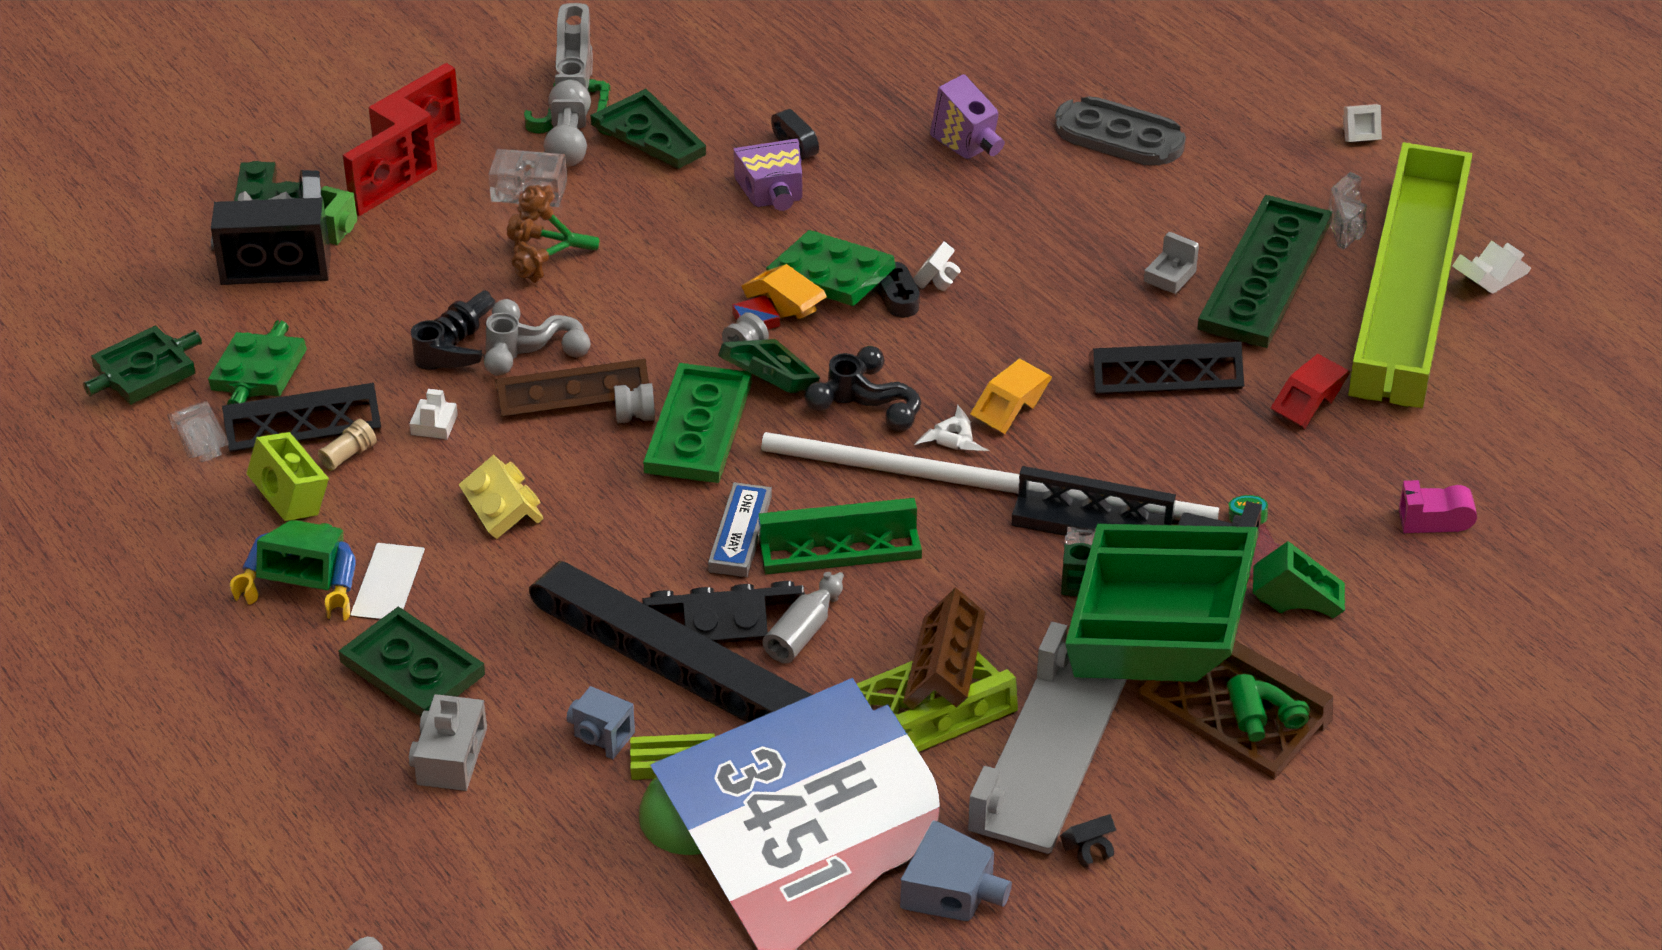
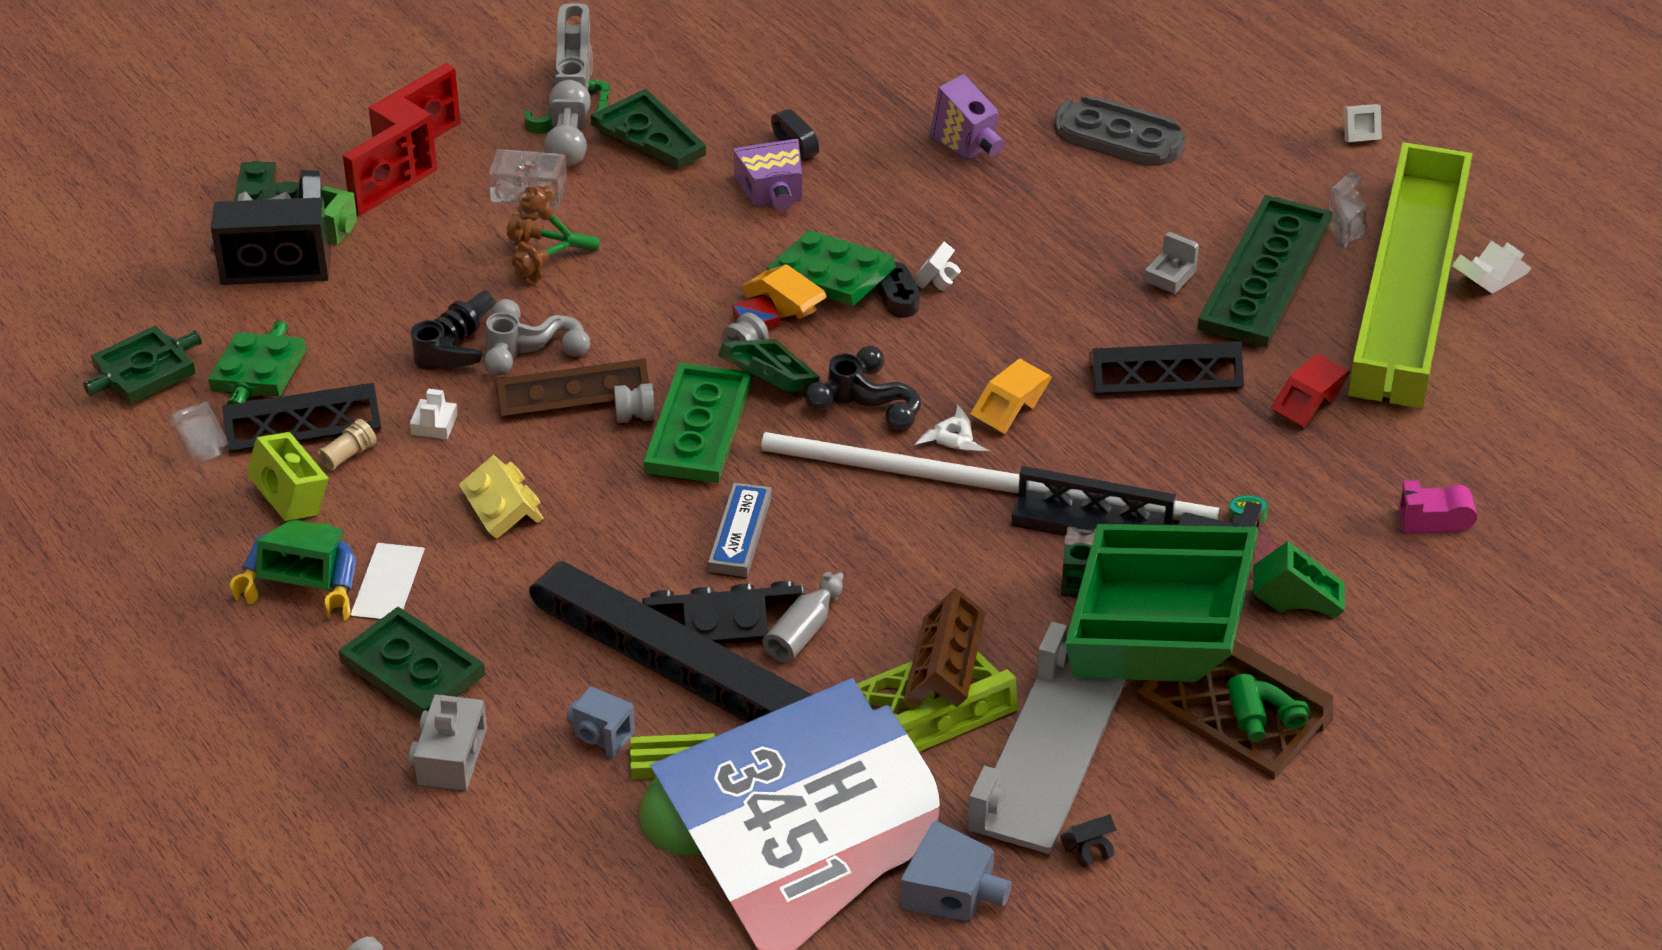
(838, 529): green fence -> none

